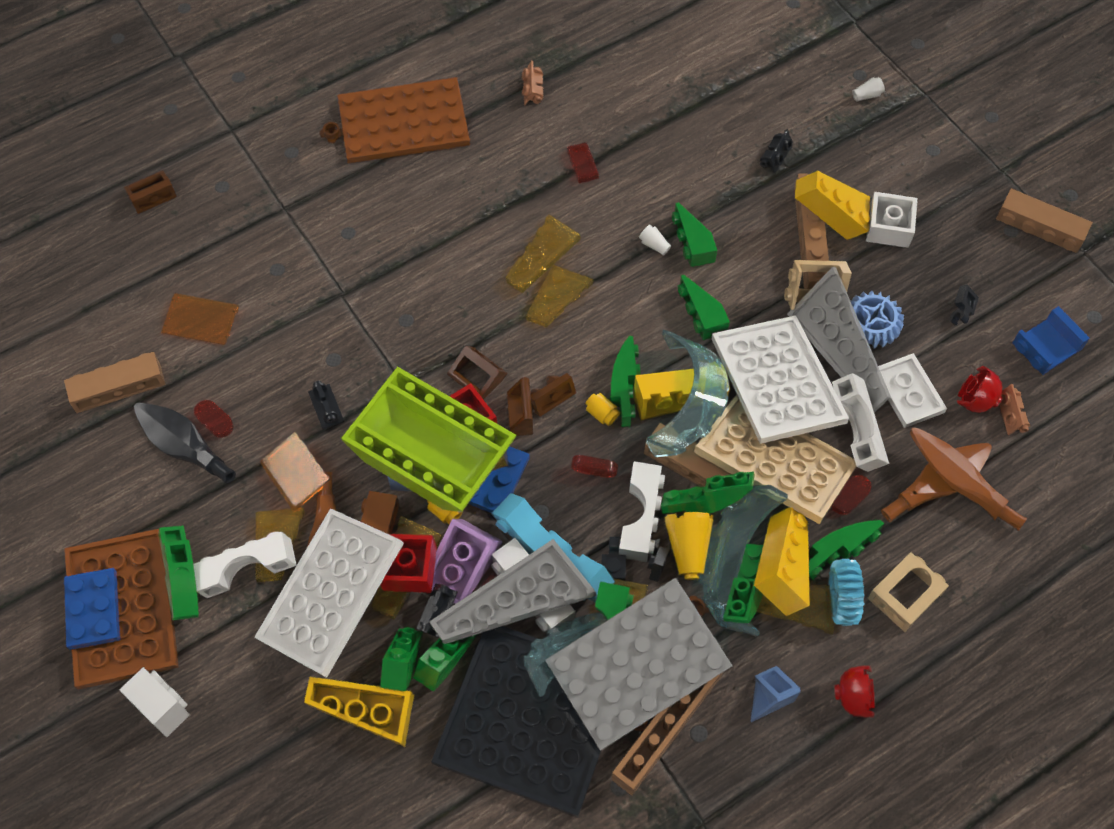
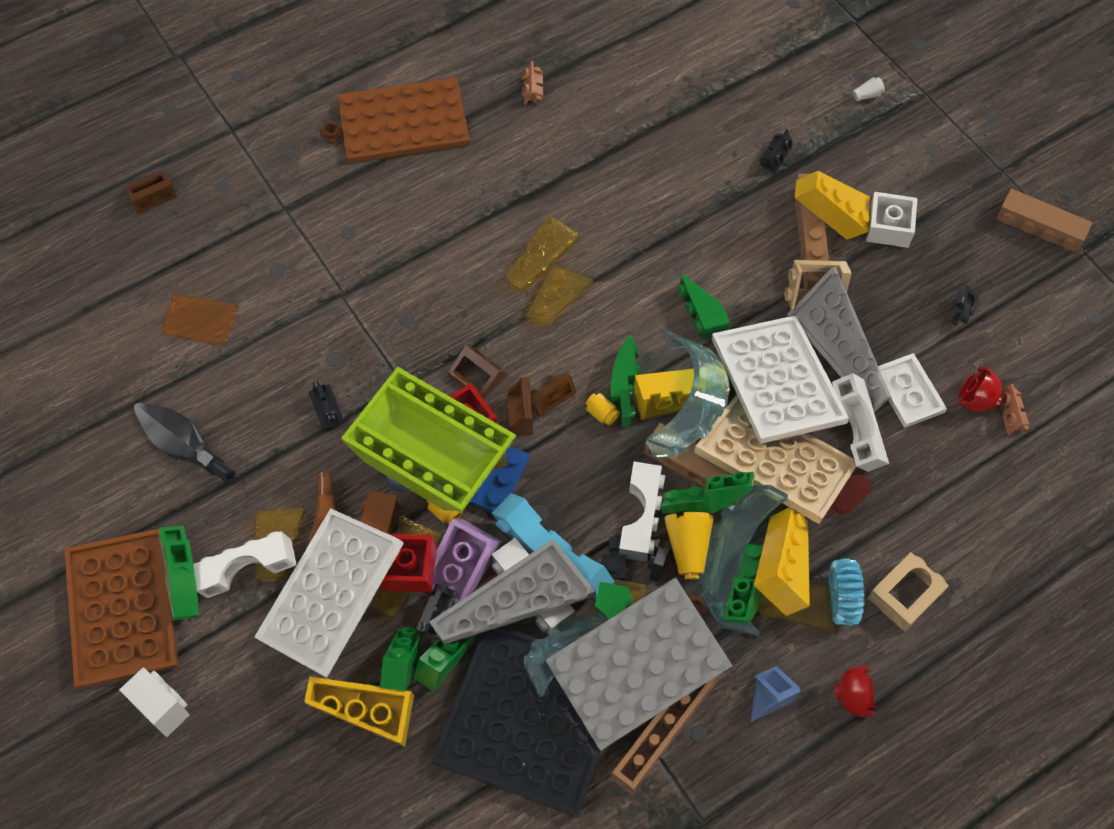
(91, 608): blue plate -> none
(114, 382): medium nougat brick -> none
(213, 418): clear red tile -> none
(294, 471): clear orange piece -> none
(582, 162): clear red tile -> none
(594, 466): clear red tile -> none
(653, 238): white cone -> none
(696, 238): green slope -> none
(842, 543): green slope -> none
(888, 318): light blue gear -> none
(931, 485): dark orange animal -> none
(964, 477): dark orange animal -> none
(1051, 341): blue panel -> none

